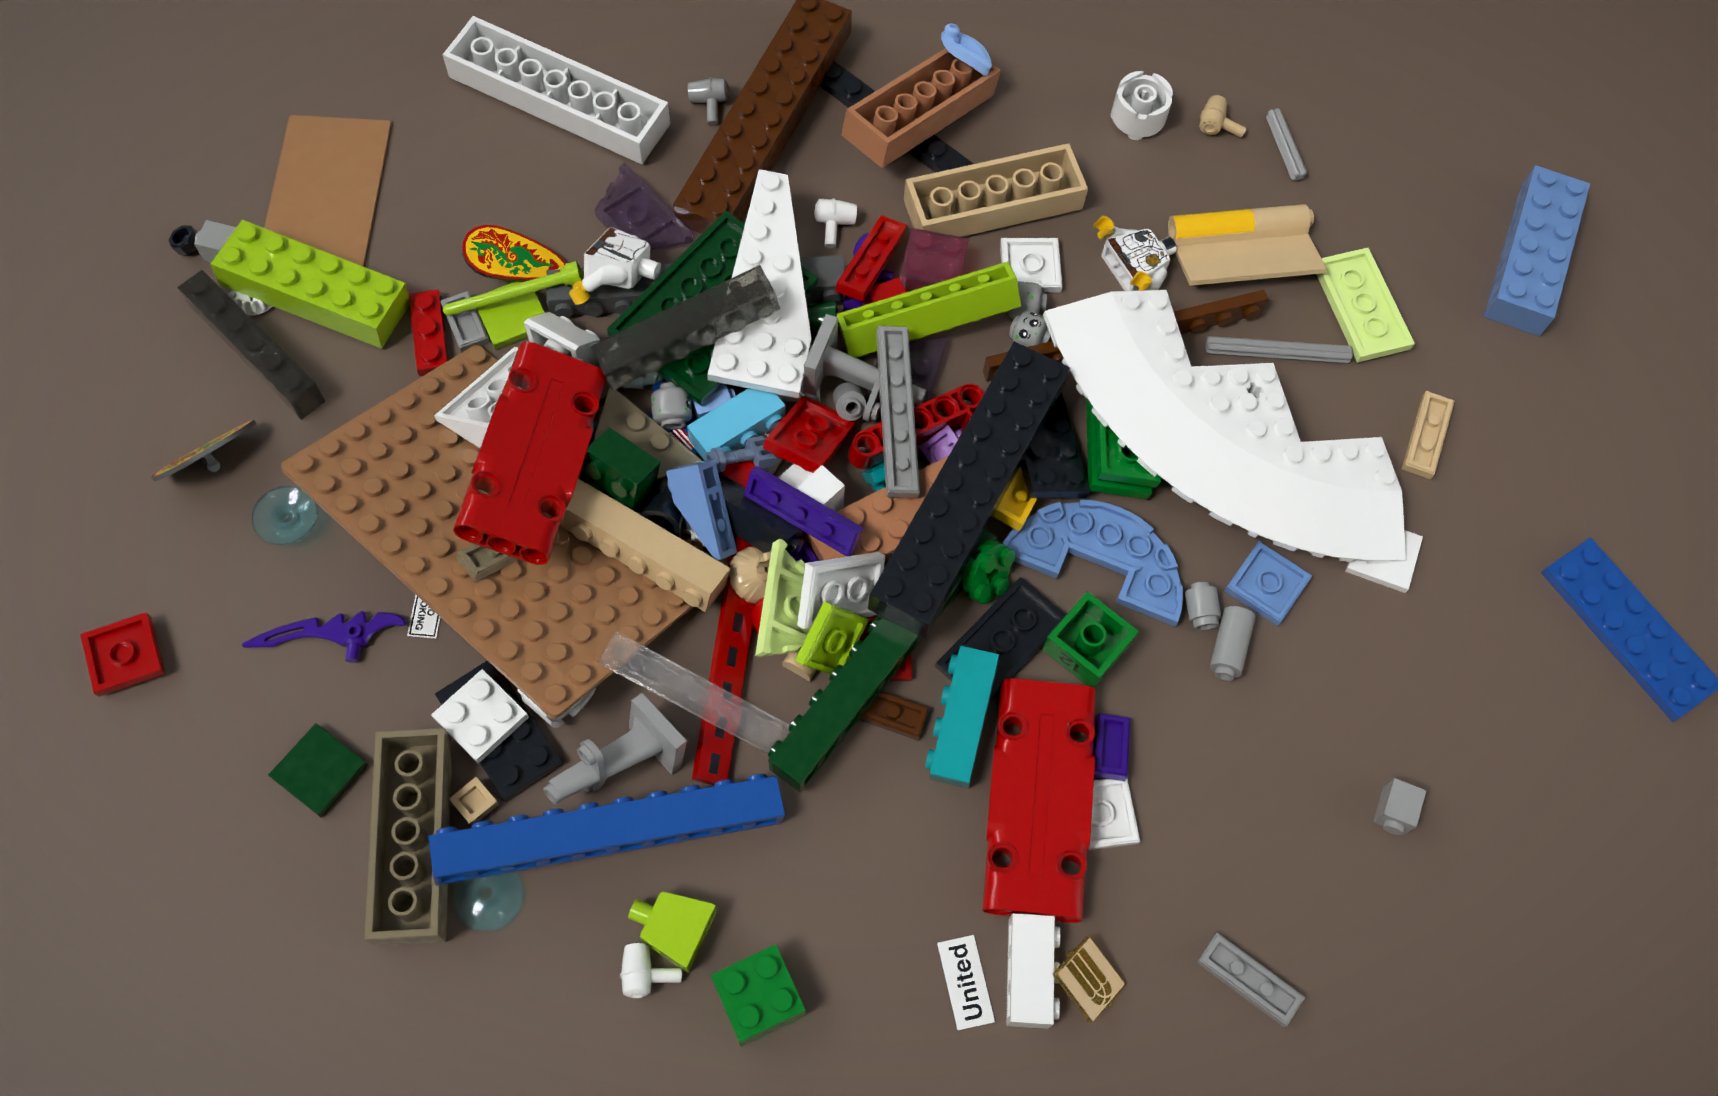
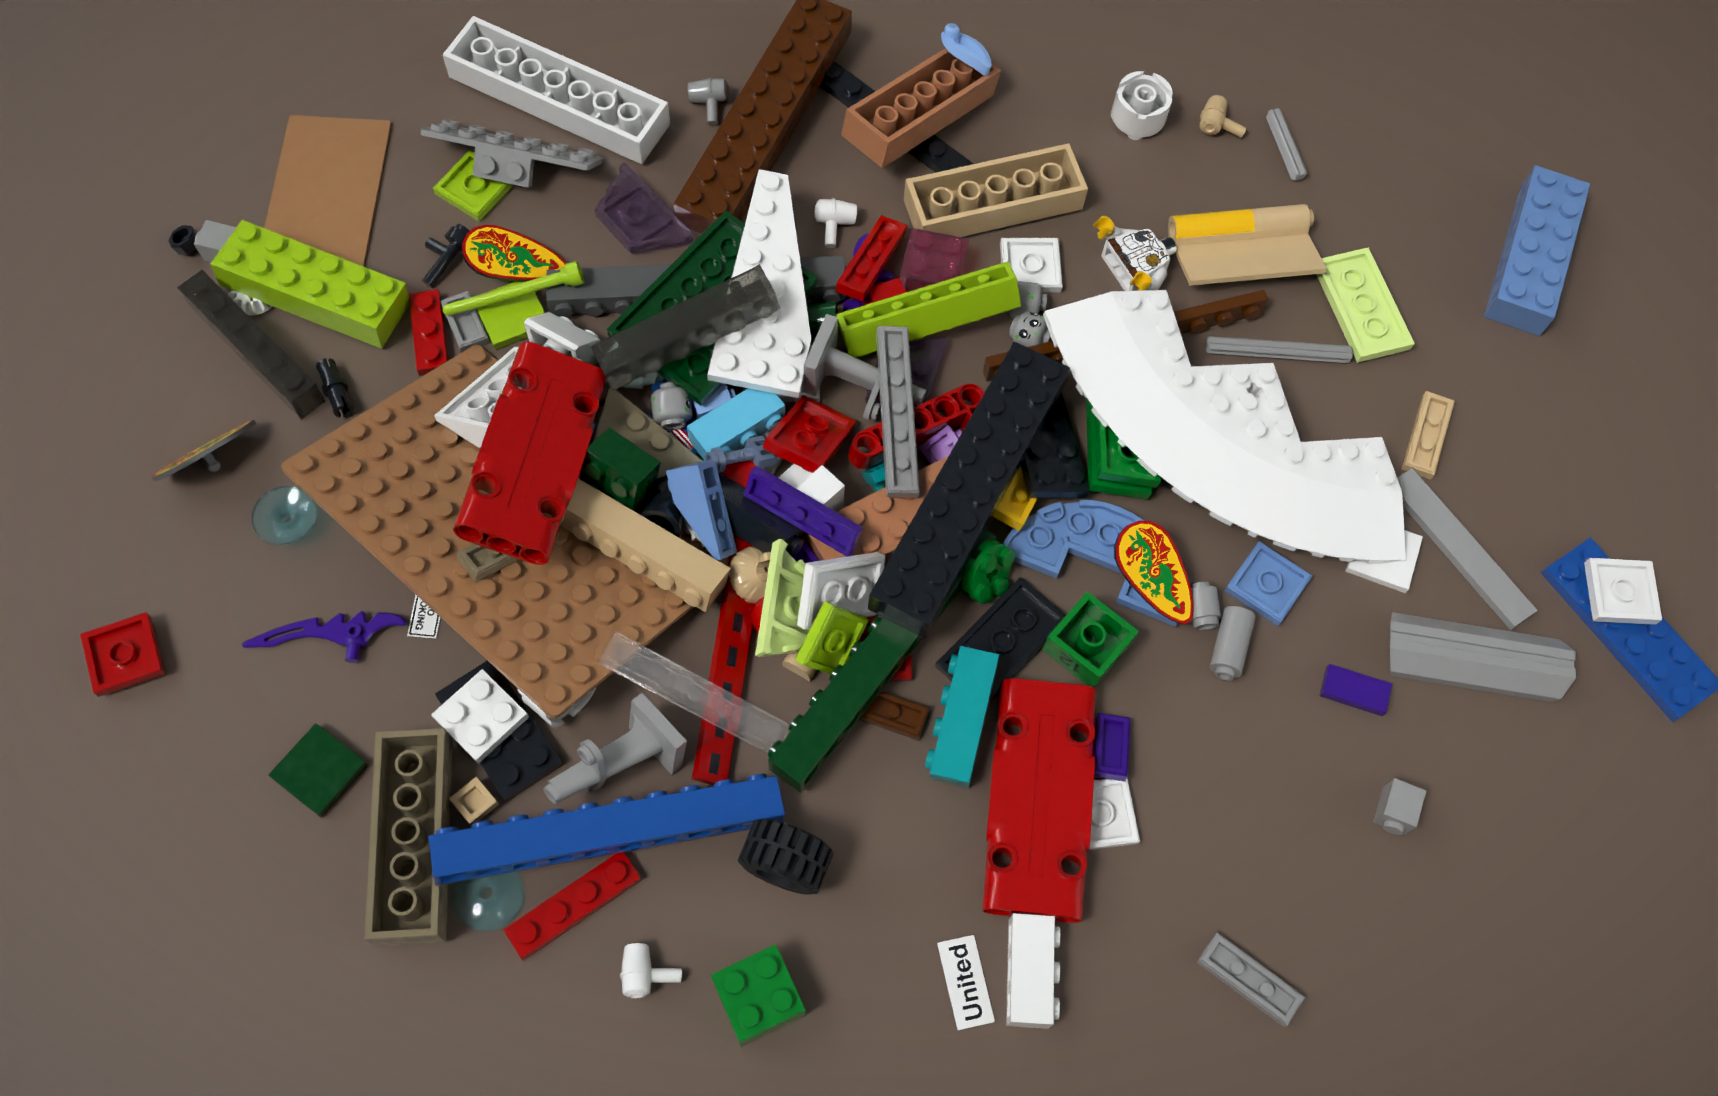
(334, 388): none -> black pin
(455, 237): none -> black piece
(470, 193): none -> lime tile
(509, 158): none -> light grey bracket
(572, 905): none -> red plate
(615, 261): white torso -> none
(674, 926): lime torso -> none
(785, 856): none -> black tyre
(849, 401): light grey brick -> none
(1089, 979): piece -> none
(1155, 569): none -> shield
(1356, 690): none -> dark purple tile
(1464, 551): none -> light grey tile
(1480, 658): none -> light grey piece
(1622, 591): none -> white plate

